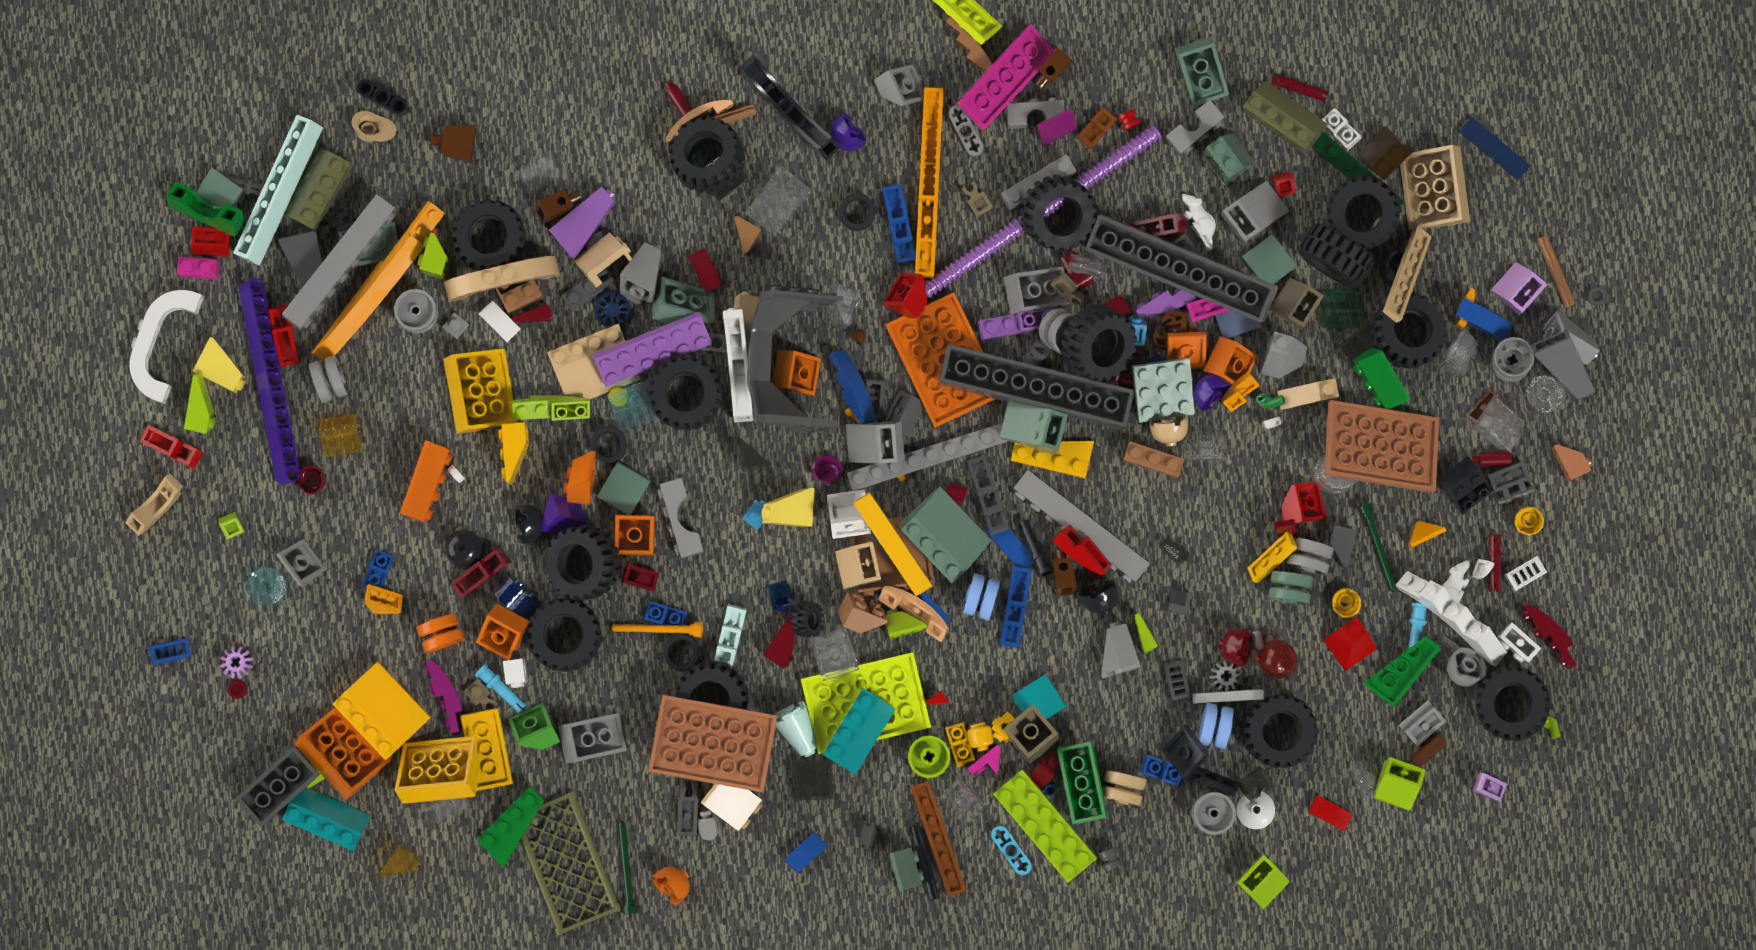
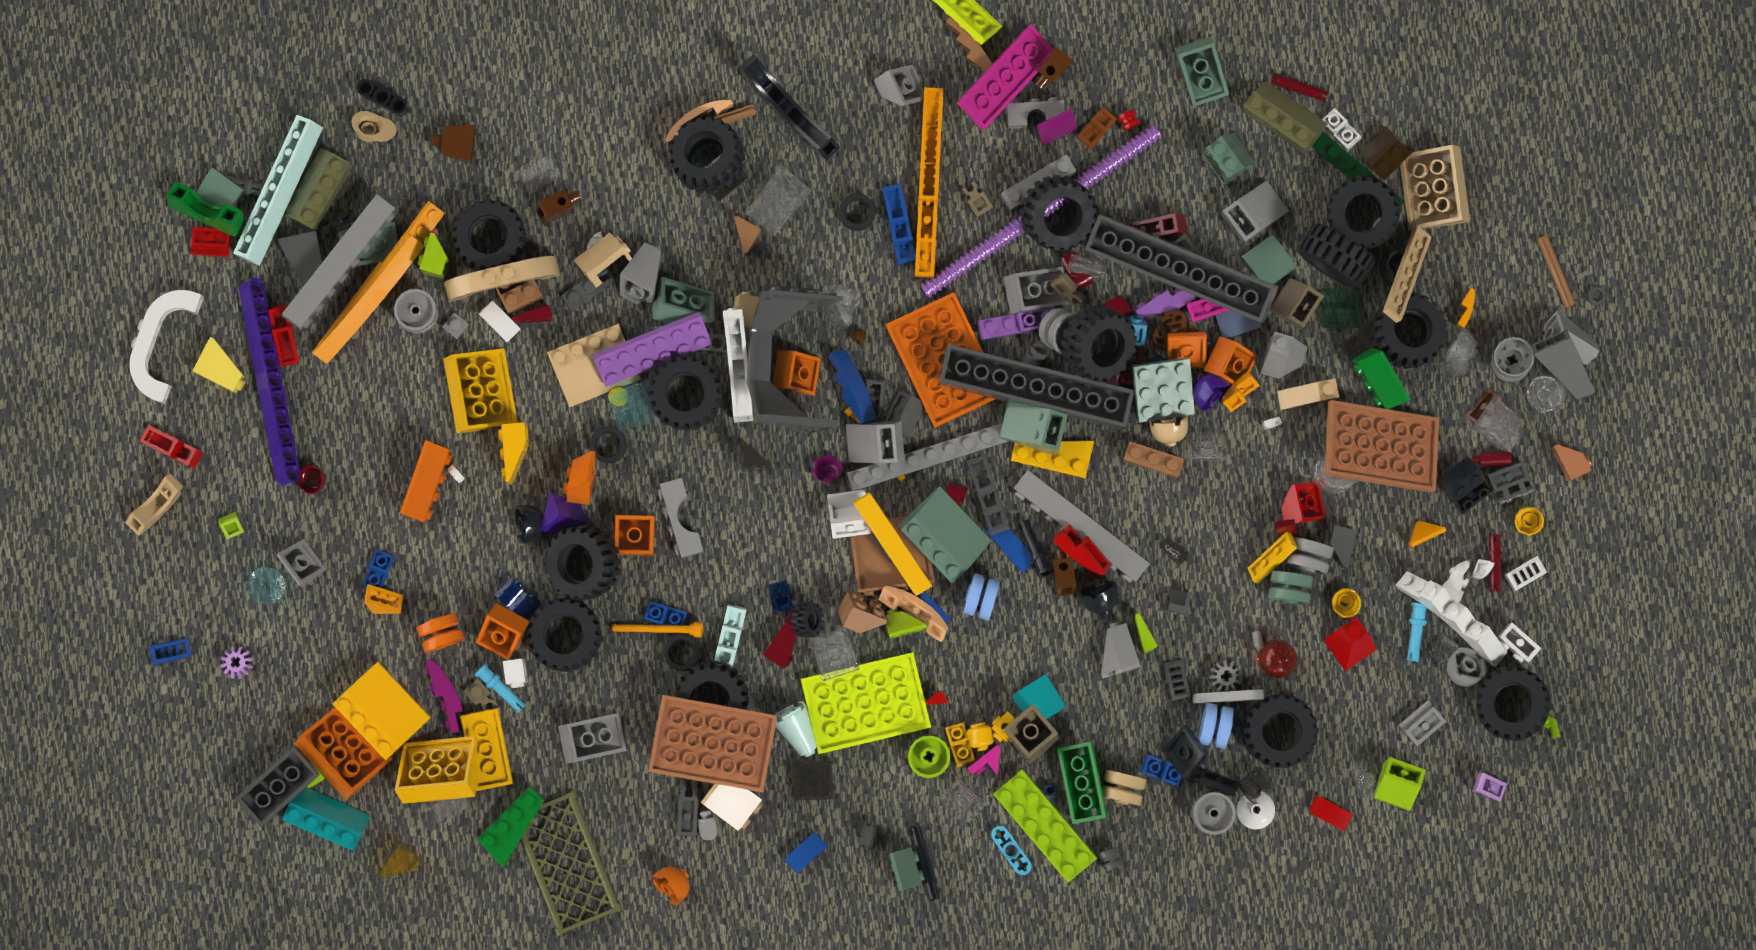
(198, 268): dark pink brick -> none
(199, 409): lime slope -> none
(237, 689): dark red tile -> none
(328, 379): light grey wheel -> none
(340, 435): clear yellow bracket -> none
(464, 548): black cylinder -> none
(481, 572): dark red slope -> none
(534, 728): bright green slope -> none
(550, 406): lime slope -> none
(580, 224): medium lavender slope -> none
(612, 309): dark blue wheel -> none
(624, 488): sand green slope -> none
(629, 906): dark green piece -> none
(639, 577): dark red slope -> none
(678, 99): dark red cylinder -> none
(705, 270): dark red slope -> none
(754, 514): dark azure bracket -> none
(791, 509): light yellow slope -> none
(846, 133): dark purple cylinder -> none
(858, 565): tan slope -> none
(859, 731): teal slope -> none
(907, 295): red slope -> none
(938, 839): dark orange plate -> none
(967, 146): light grey beam -> none
(1015, 607): blue slope -> none
(1046, 769): dark red slope -> none
(1182, 140): light grey arch -> none
(1203, 222): white animal -> none
(1235, 646): dark red cylinder -> none
(1262, 881): lime slope -> none
(1268, 401): green arm -> none
(1284, 184): red slope -> none
(1367, 512): dark green piece -> none
(1402, 672): green wing -> none
(1428, 751): reddish brown slope -> none
(1484, 320): blue slope -> none
(1494, 148): dark blue tile -> none
(1518, 288): lavender slope -> none
(1546, 627): dark red slope -> none

